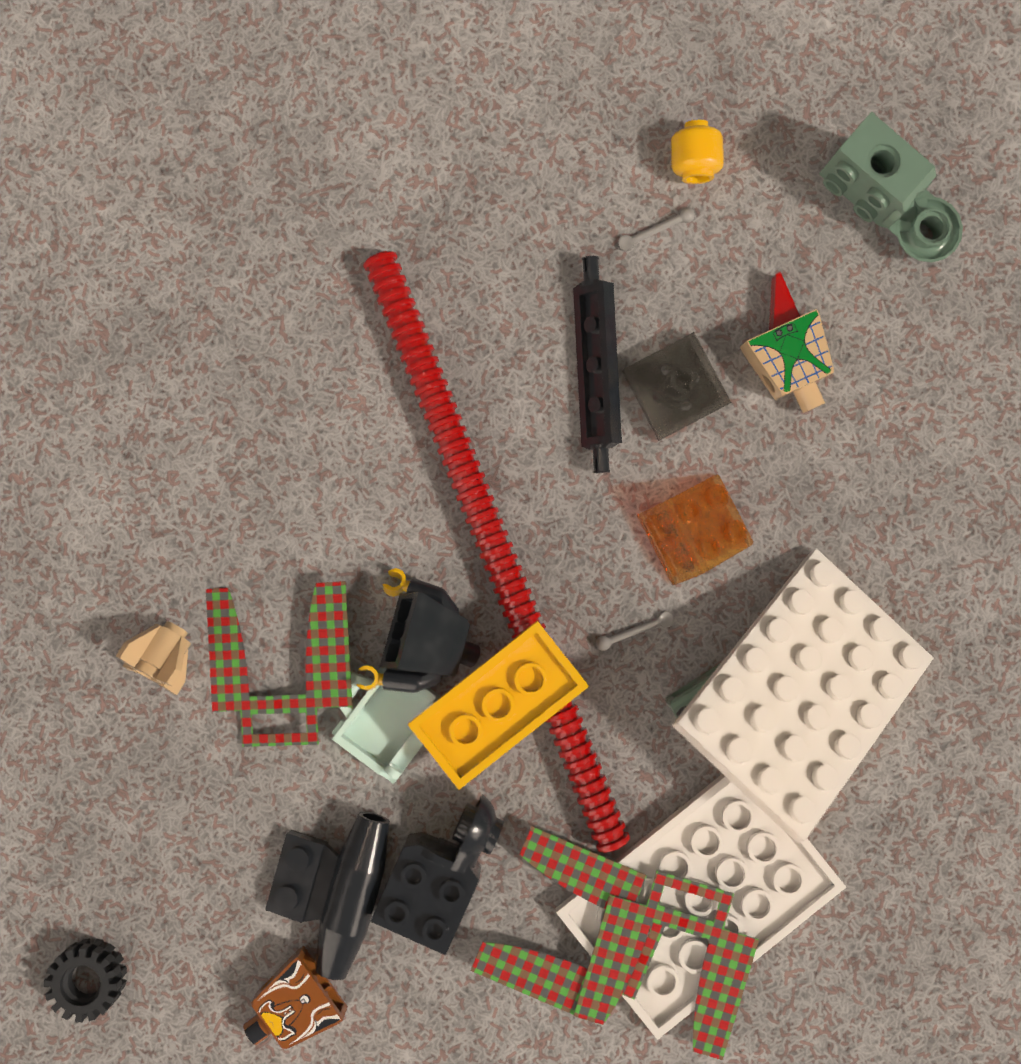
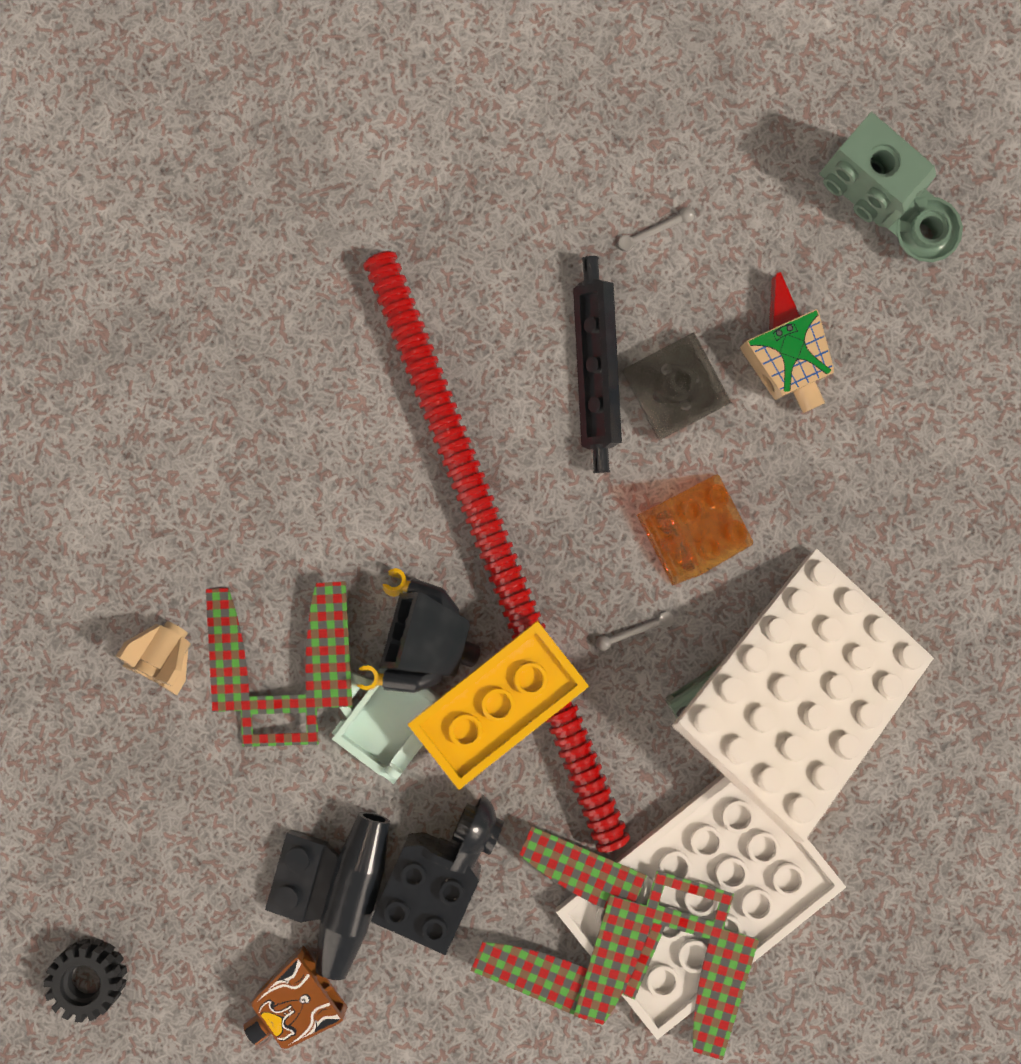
(697, 152): yellow head -> none

